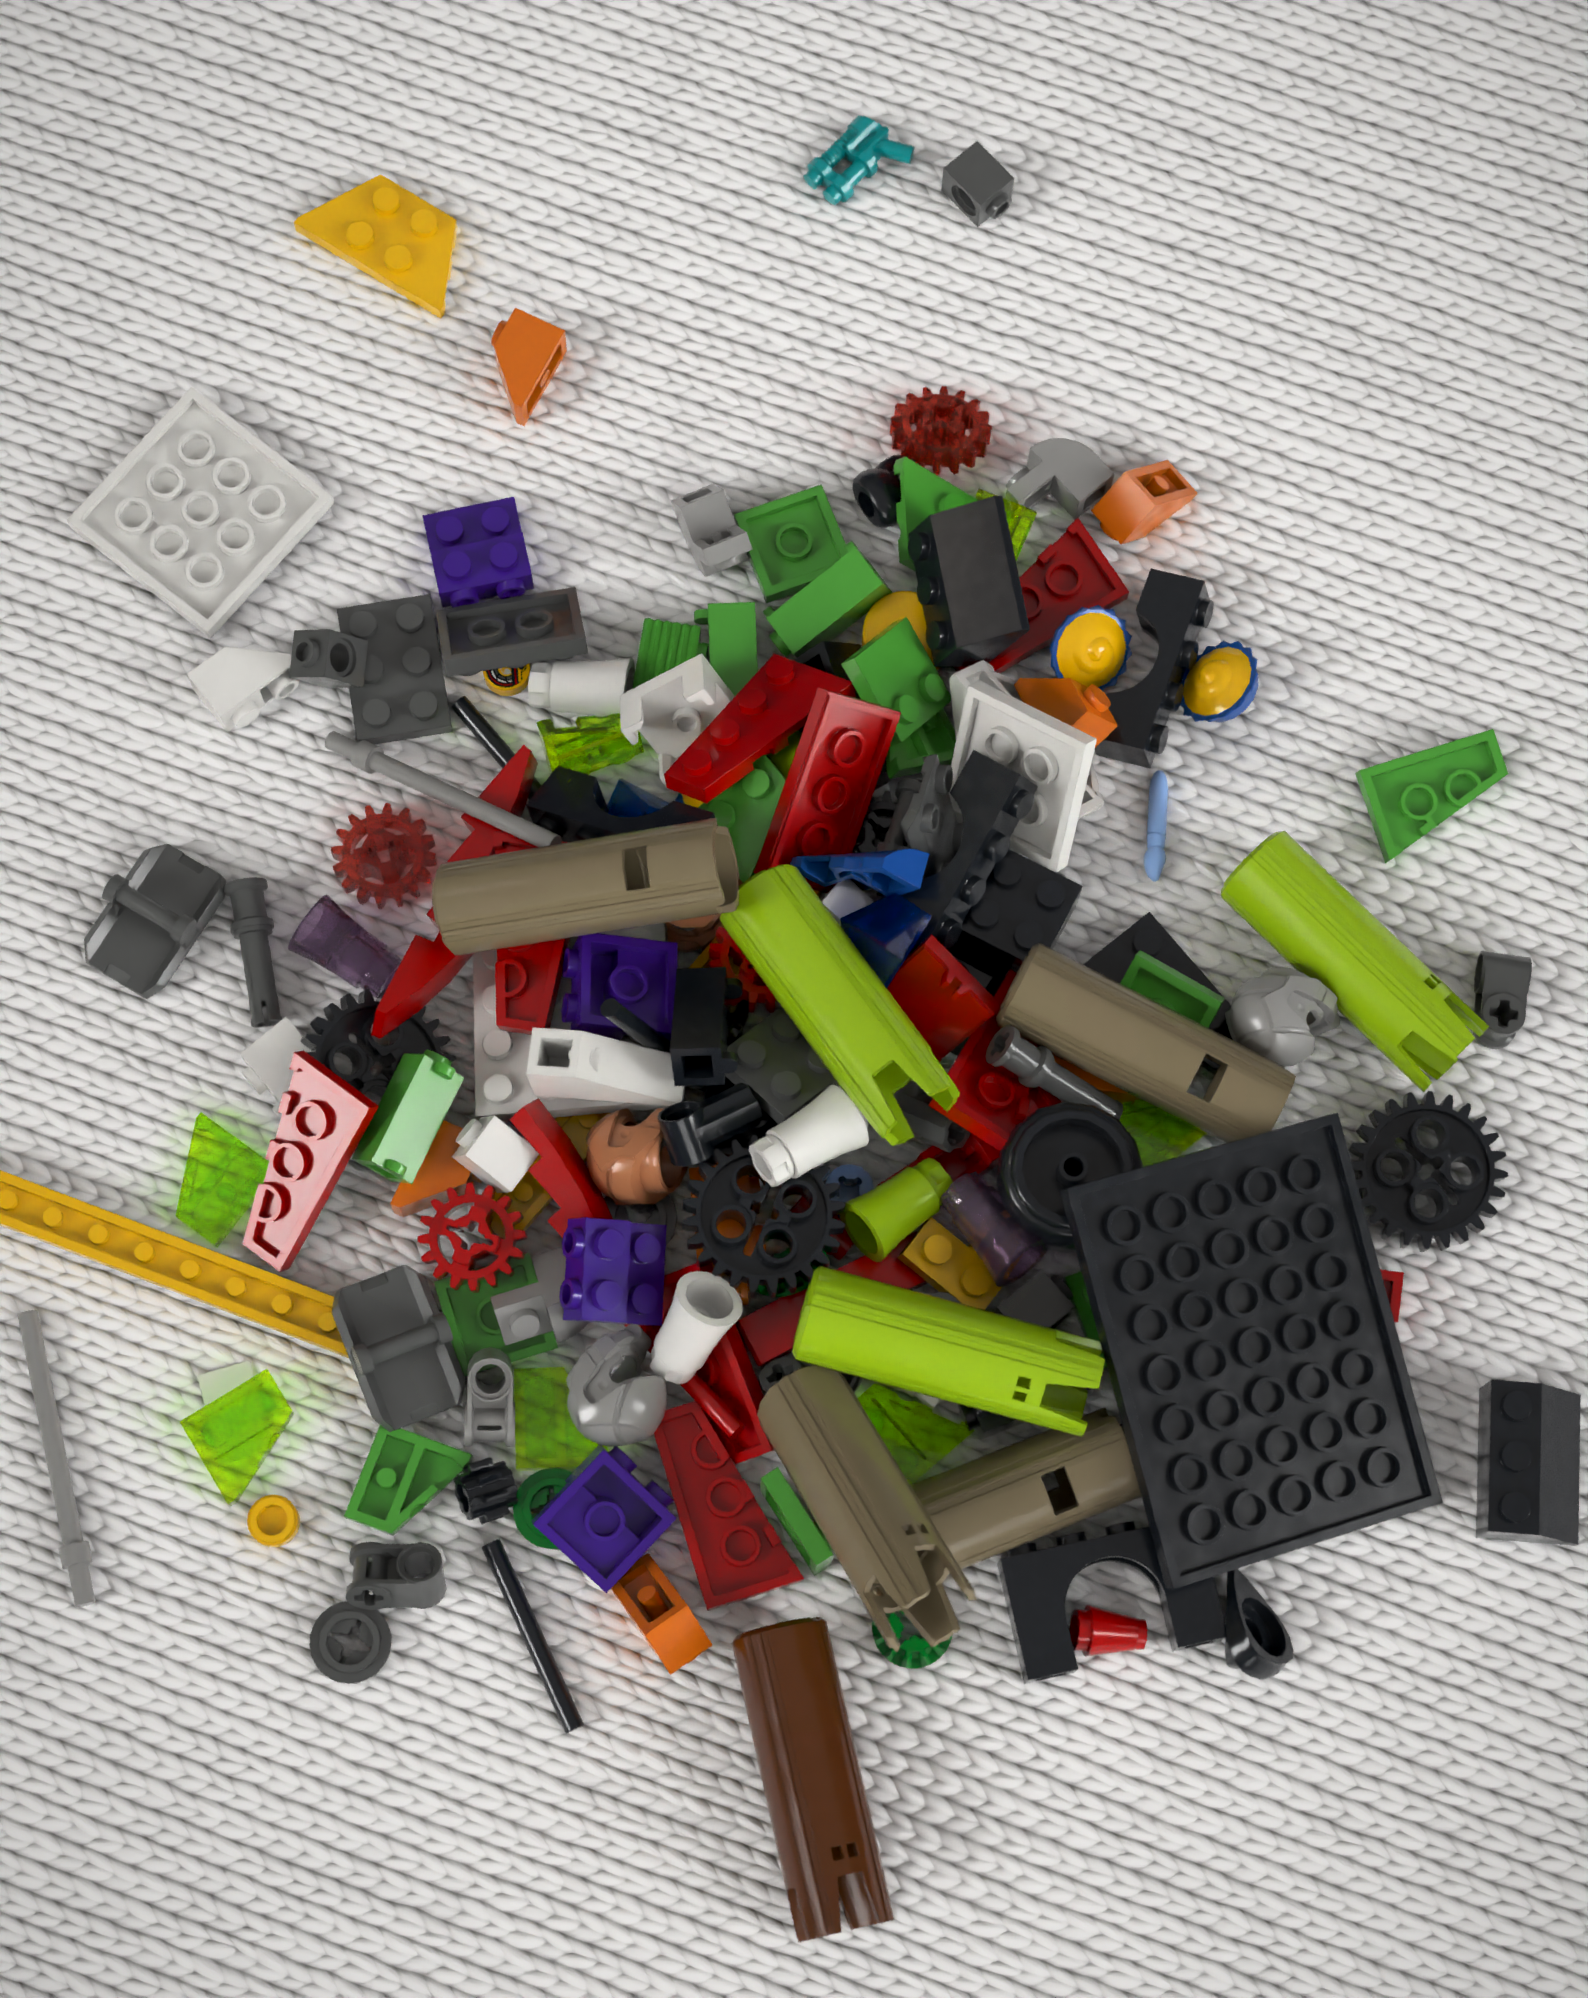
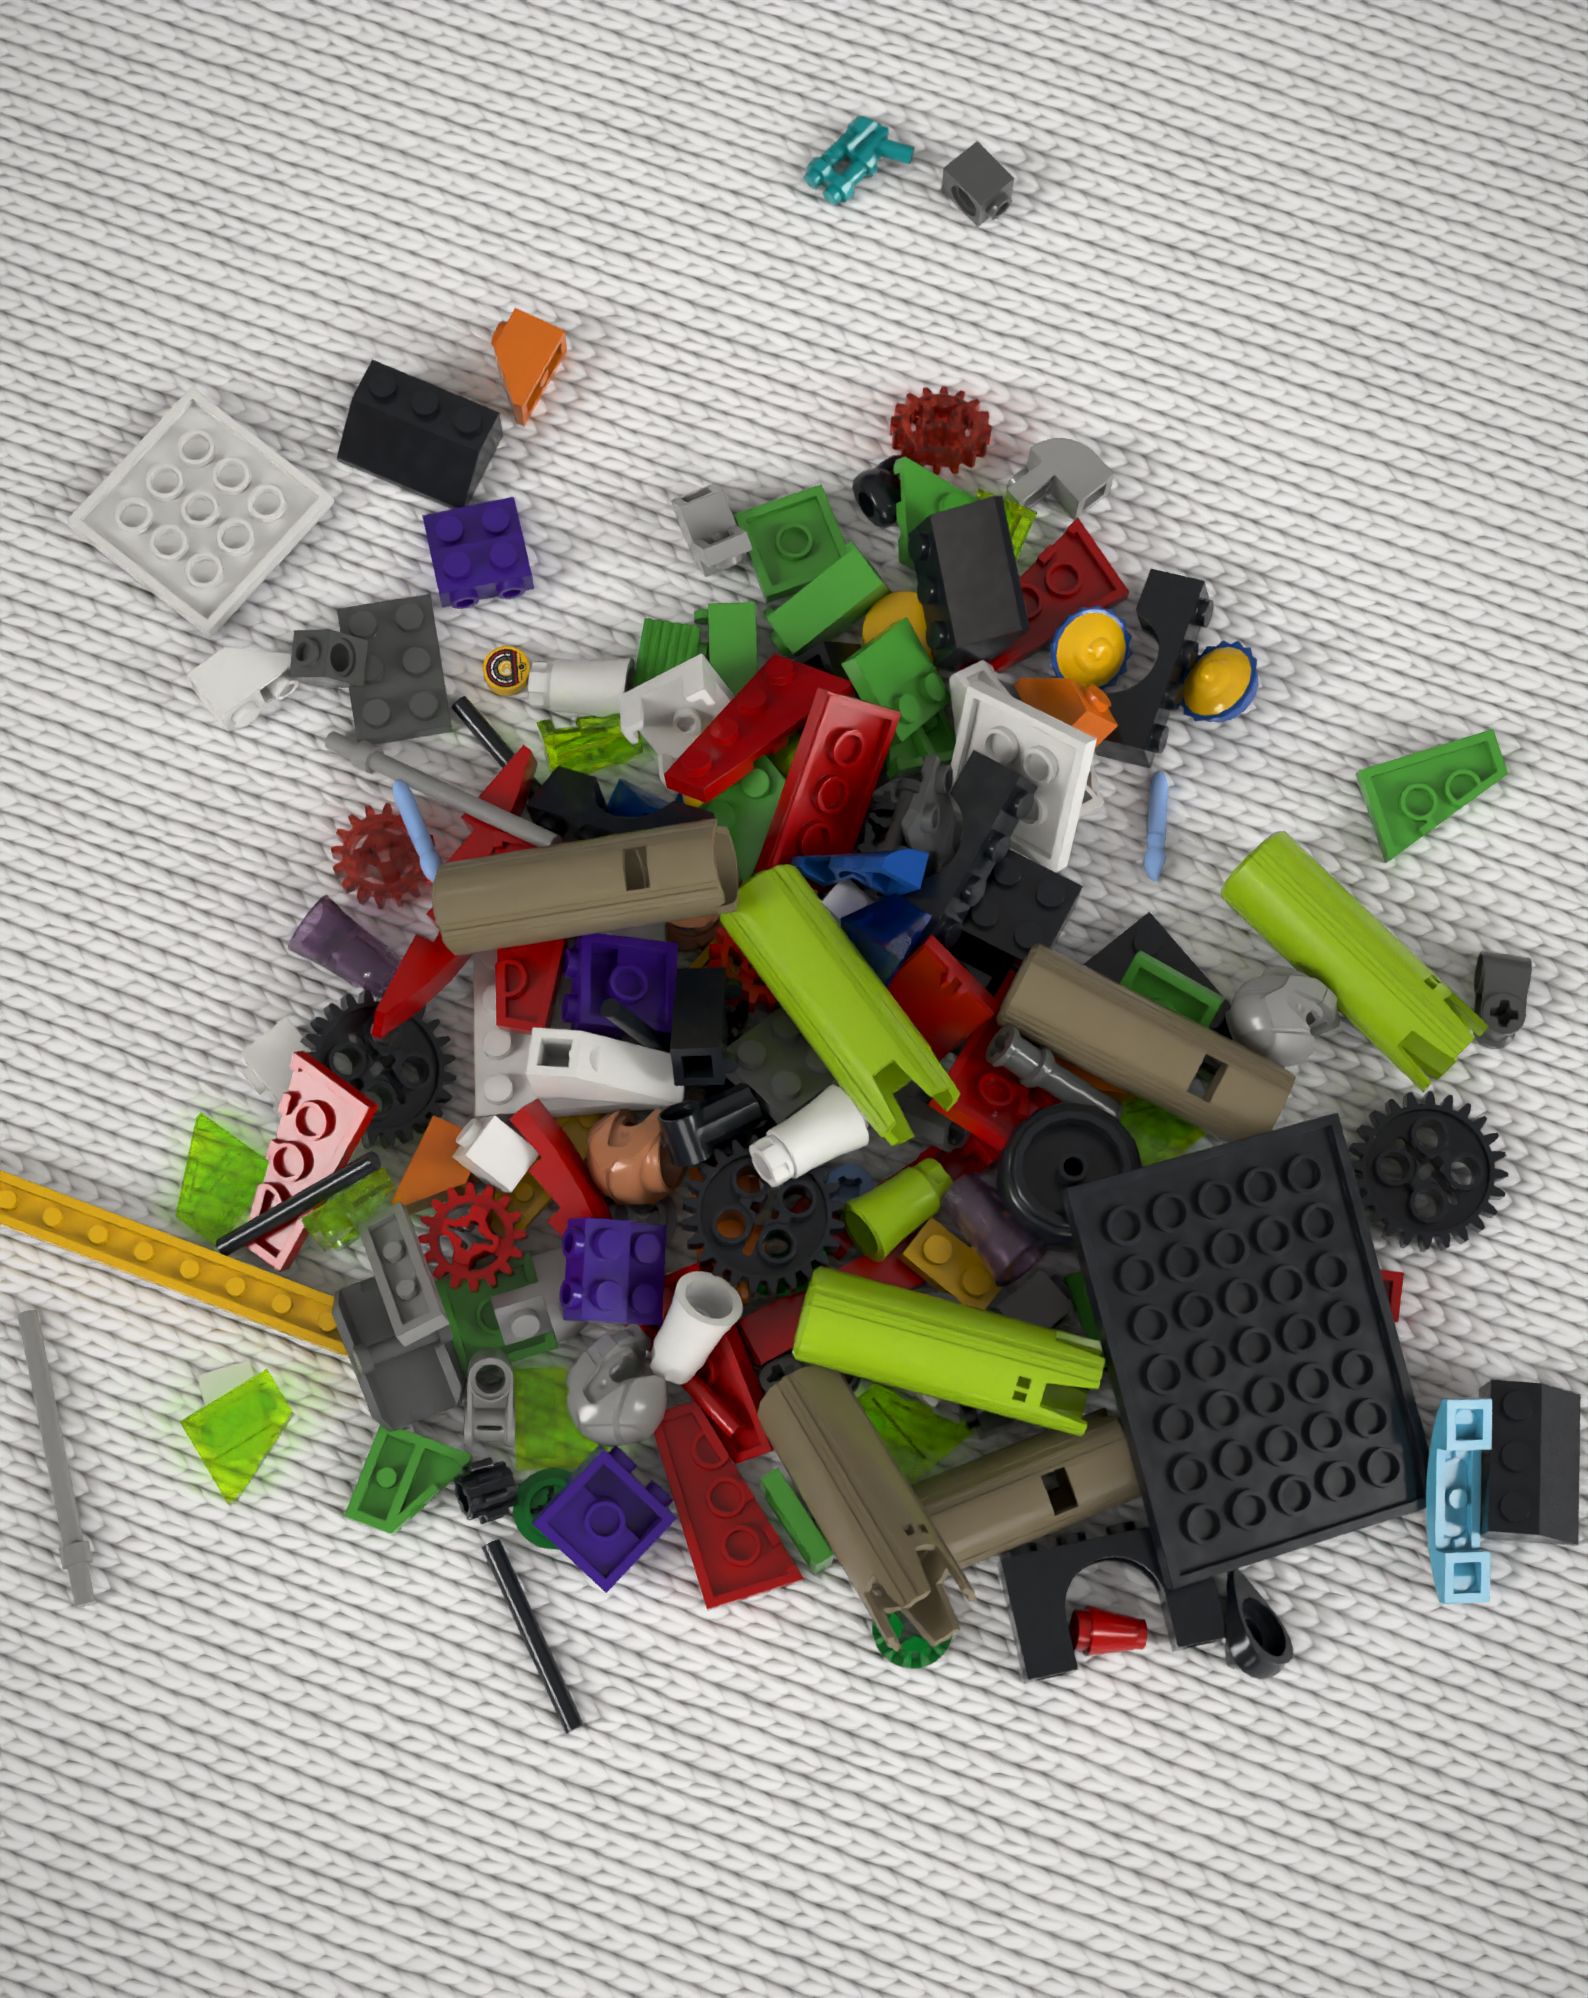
(153, 919): dark grey shield -> none
(252, 929): dark grey pin -> none
(273, 1521): yellow tile -> none
(299, 1203): none -> black bar
(328, 1652): dark grey gear -> none
(337, 1219): none -> clear neon green wing
(388, 238): yellow wing -> none
(393, 1575): dark grey piece -> none
(402, 1274): none -> light grey plate
(409, 1116): brick -> none
(417, 829): none -> light blue piece
(419, 436): none -> black slope
(511, 632): dark grey plate -> none
(661, 1614): orange slope -> none
(811, 1777): reddish brown piece -> none
(1142, 501): orange slope -> none
(1454, 1500): none -> medium azure slope

